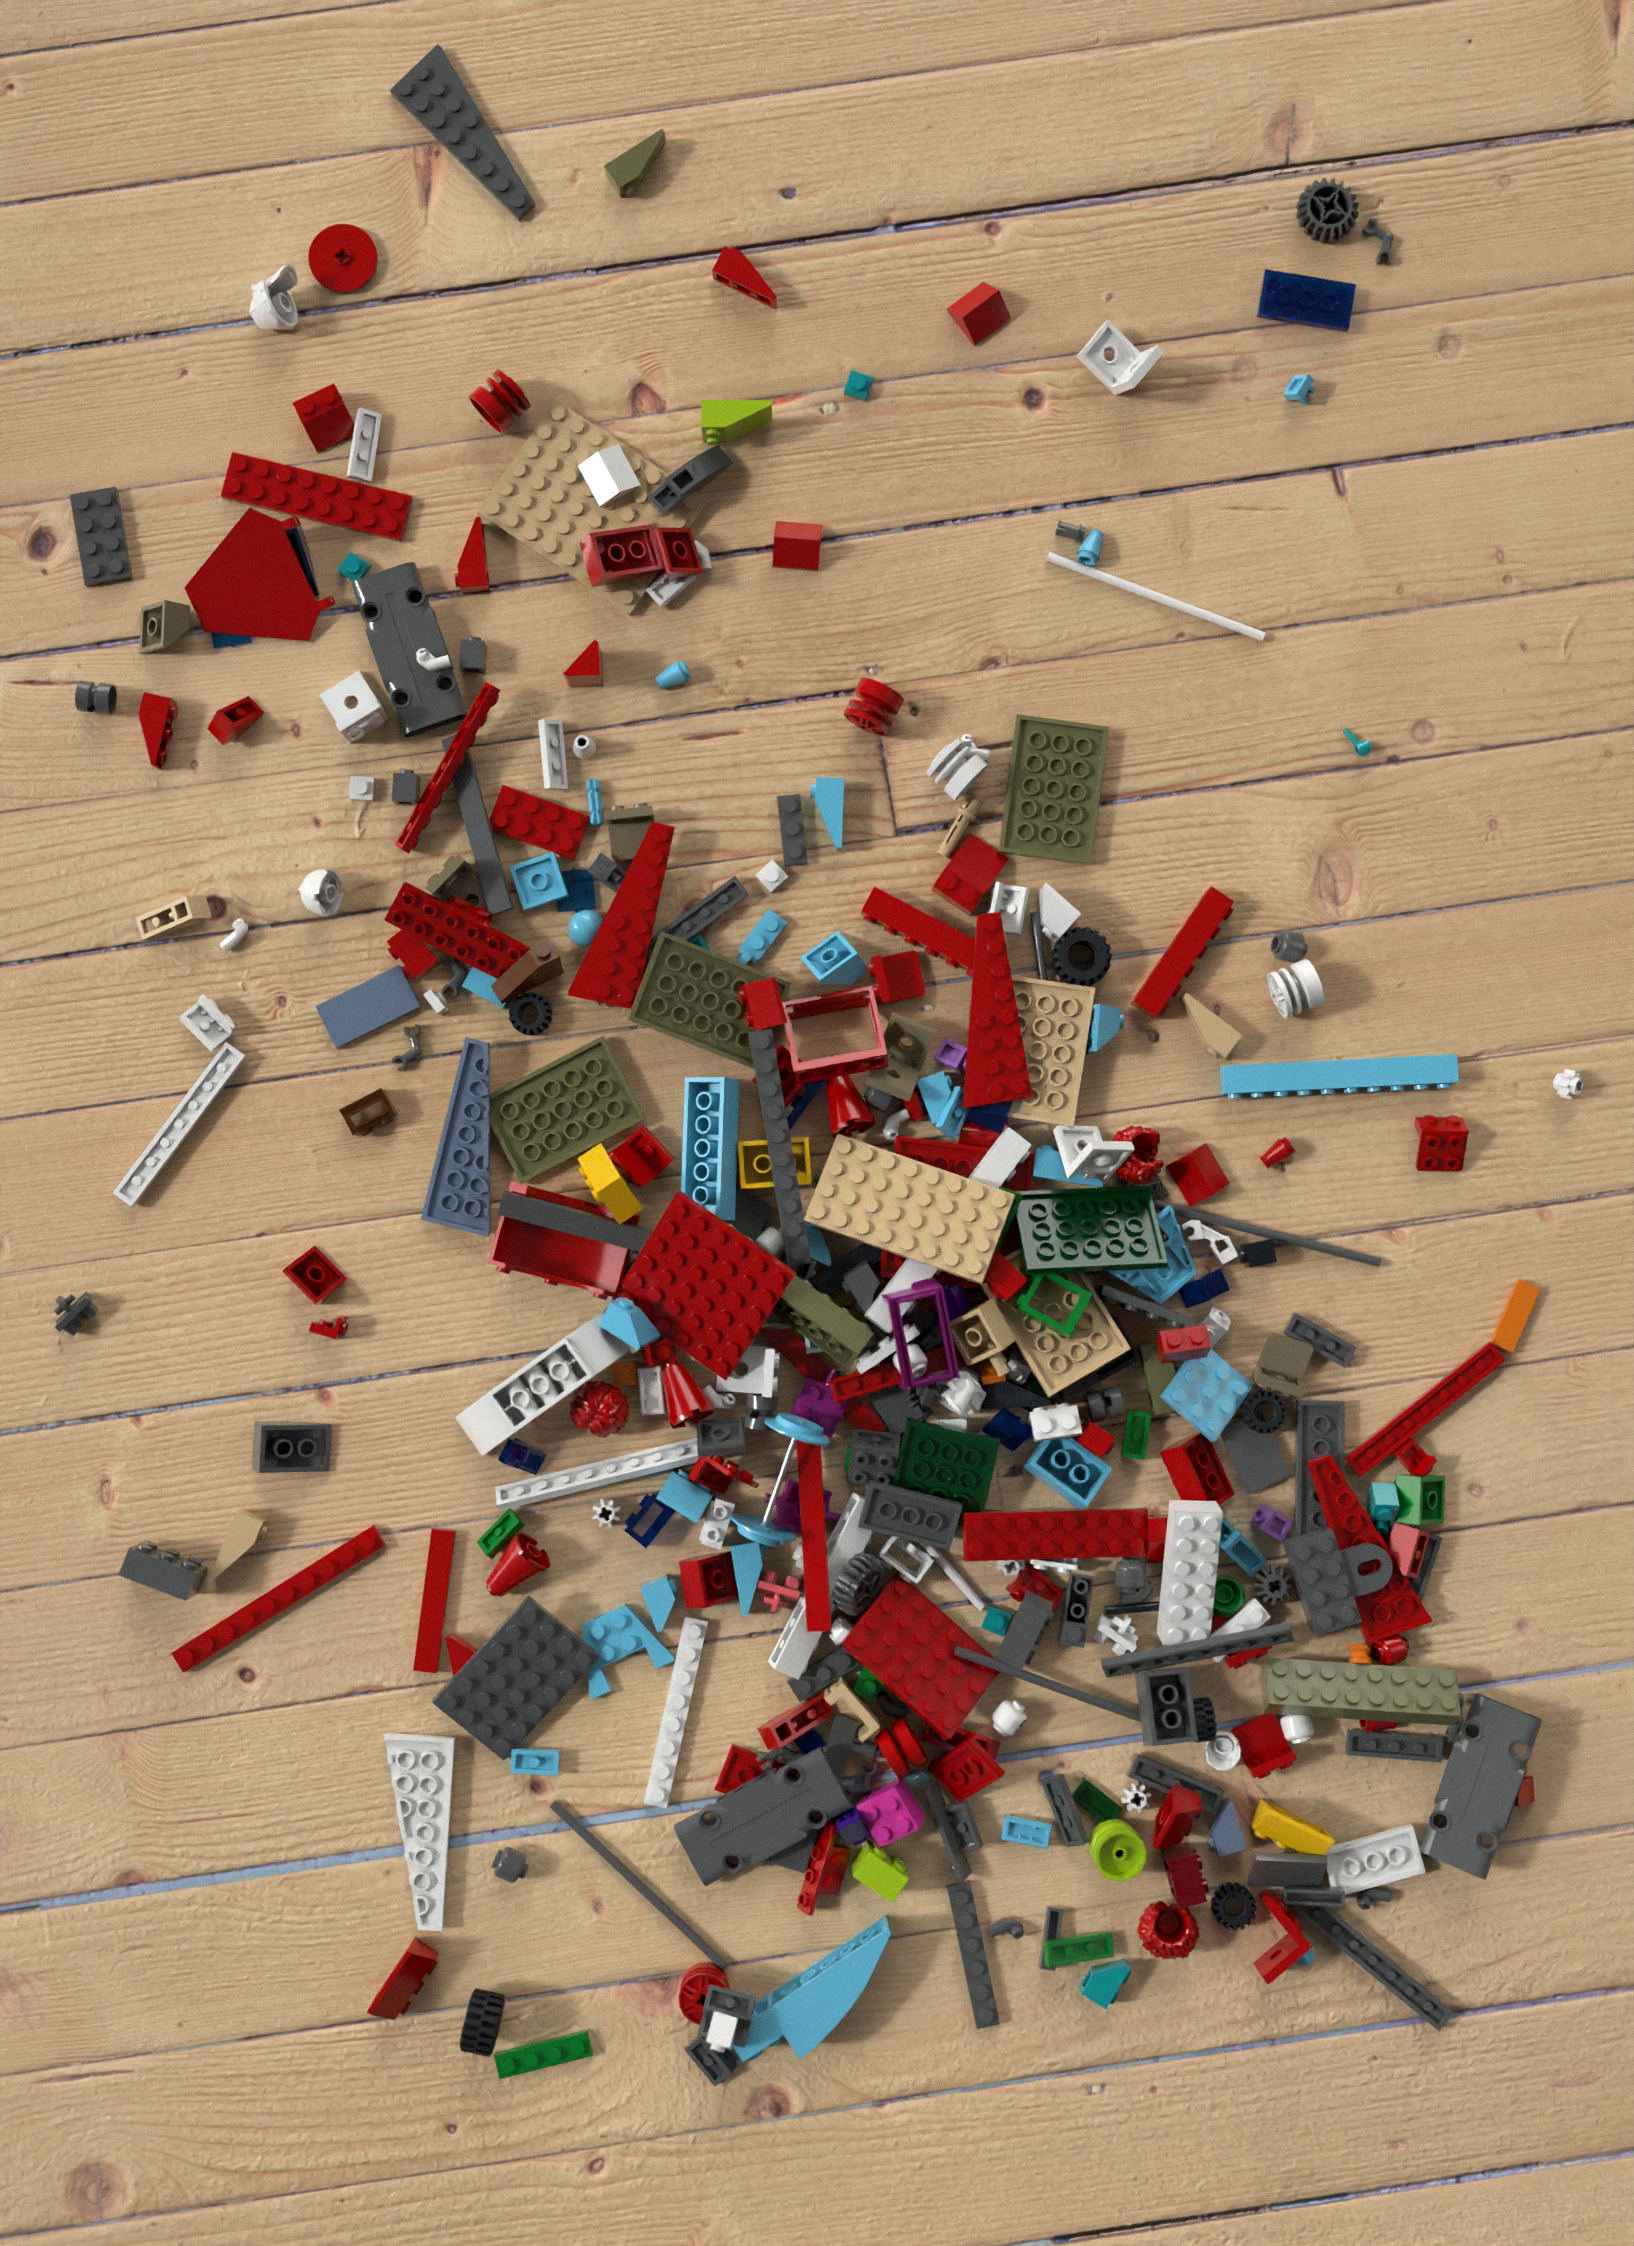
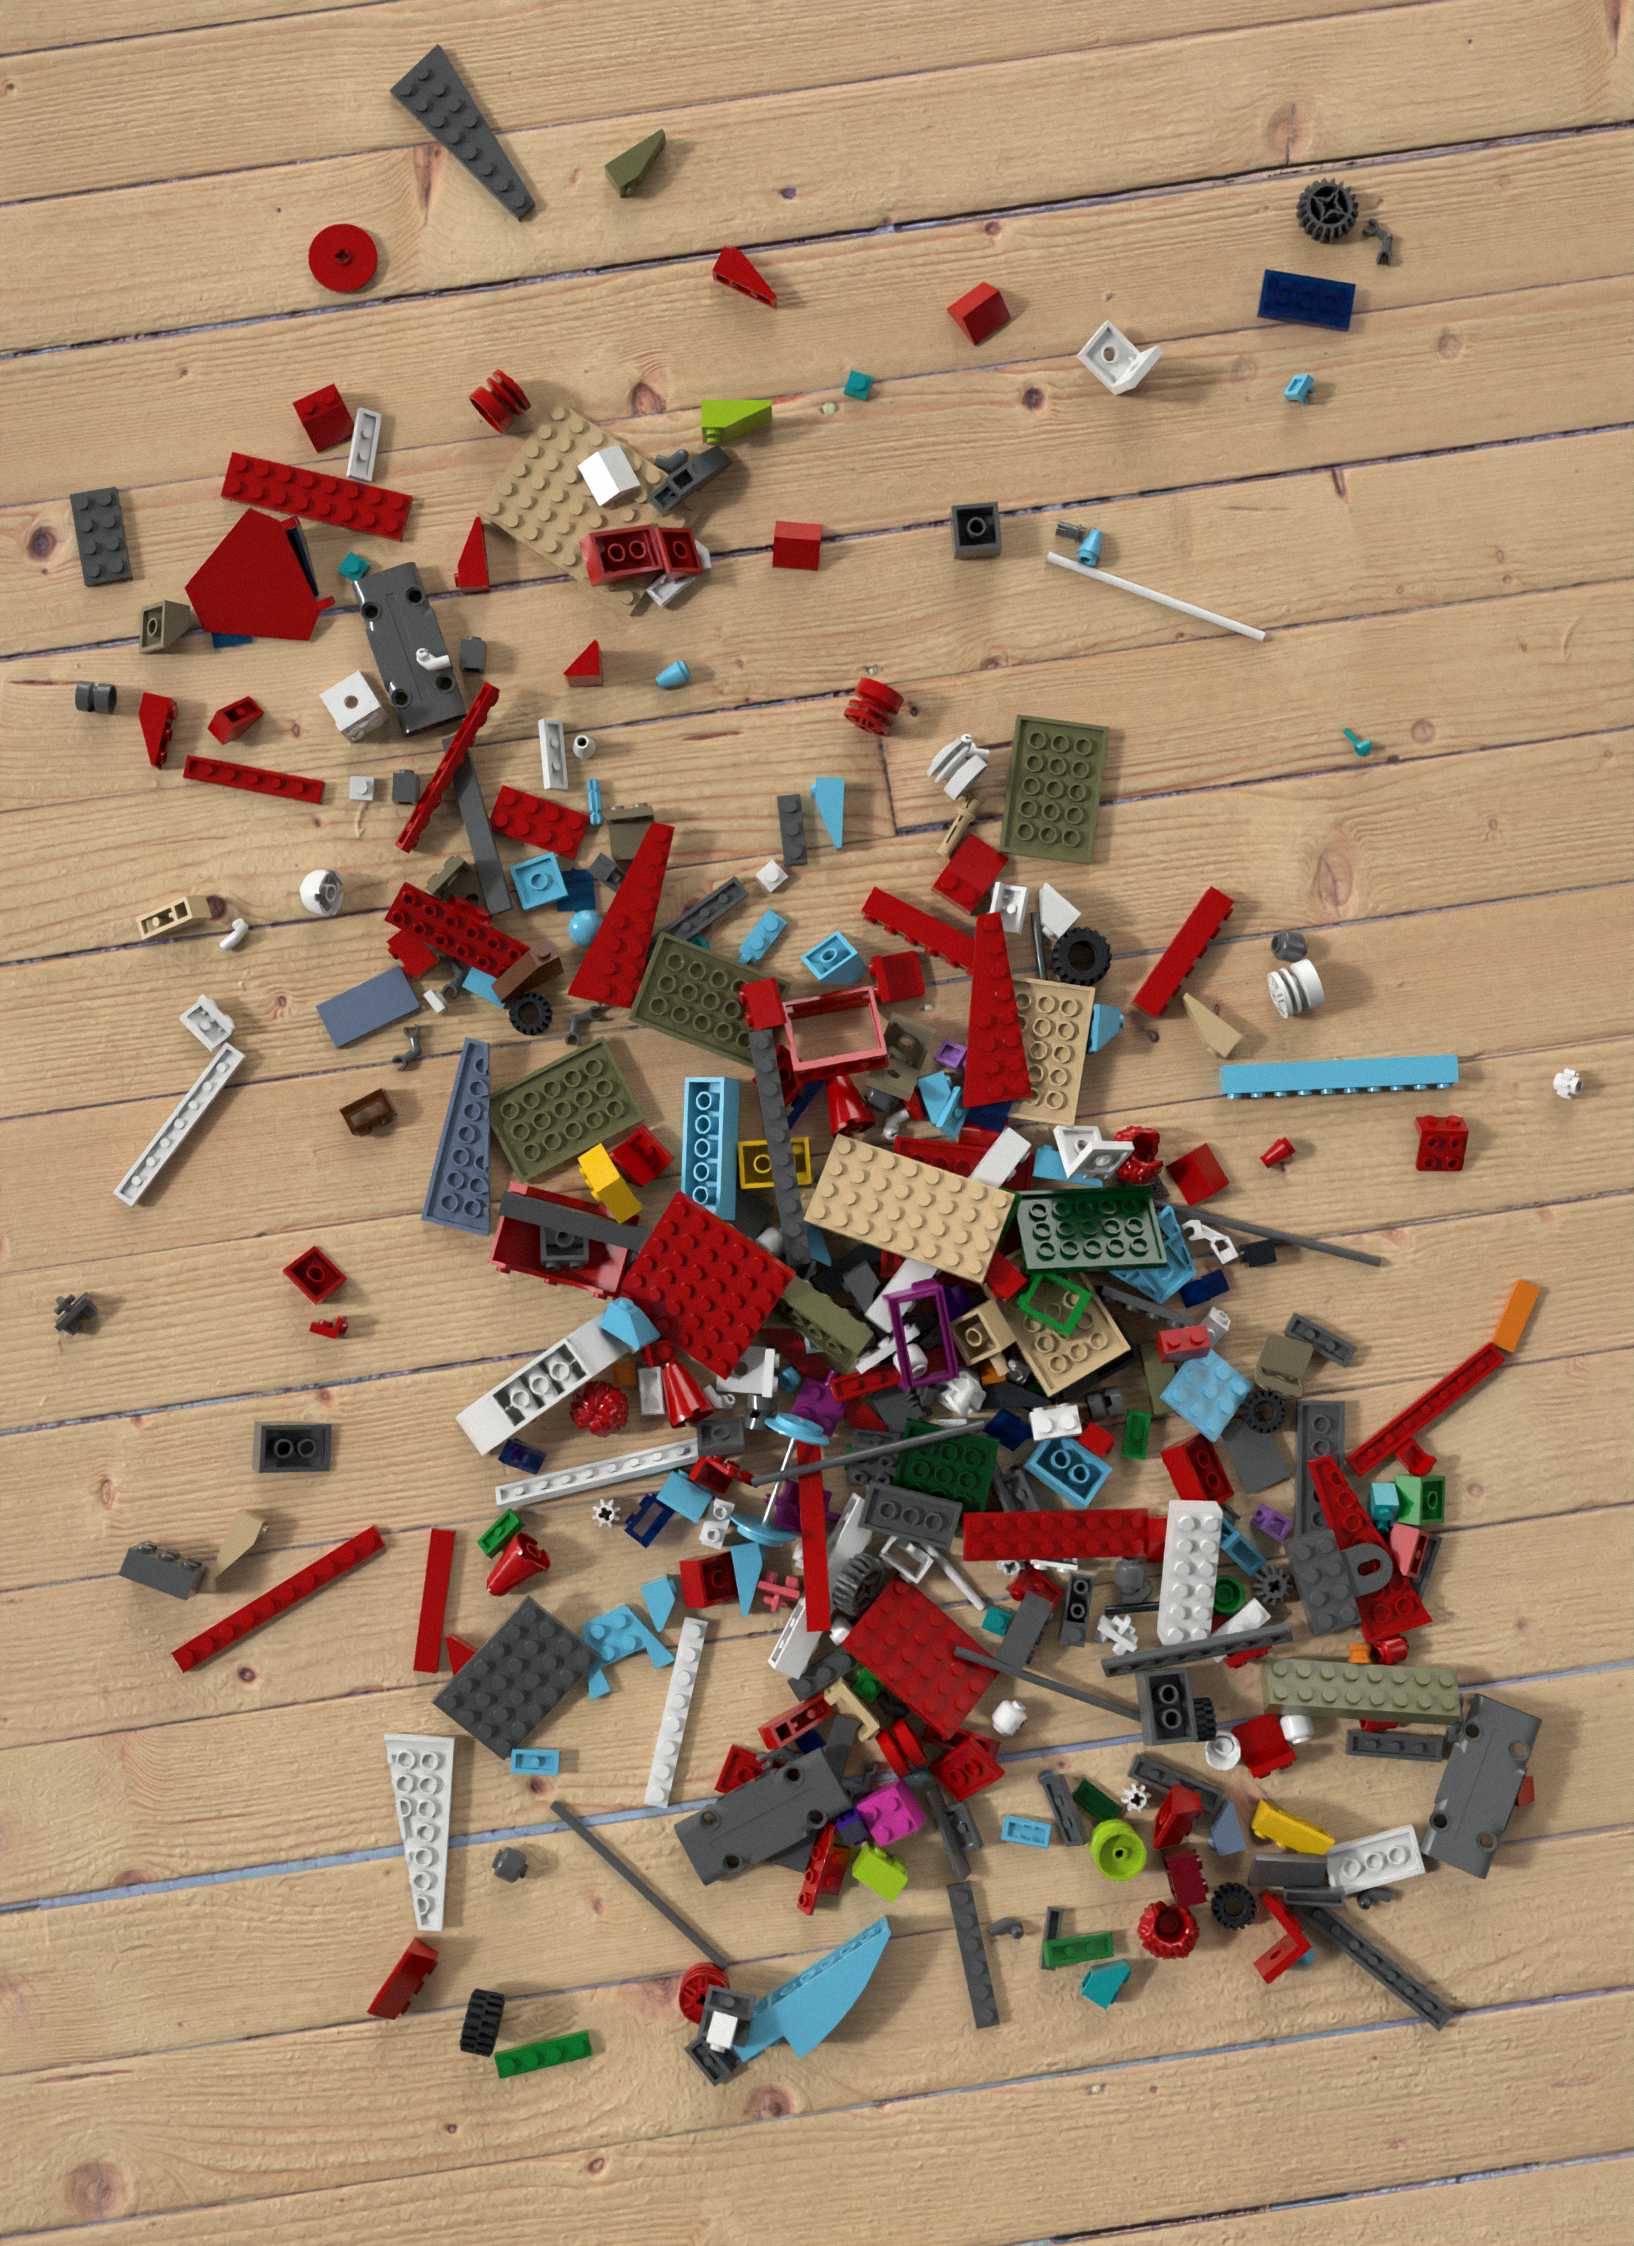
(254, 780): none -> red tile
(272, 301): white head -> none
(562, 1249): none -> dark grey plate
(576, 1019): none -> dark grey arm
(673, 462): none -> dark grey arm
(789, 1378): none -> medium azure tile
(866, 1748): dark grey pin -> none
(868, 1453): none -> dark grey piece
(975, 530): none -> dark grey brick
(1014, 1490): none -> dark grey bracket
(1230, 1515): none -> dark grey bush

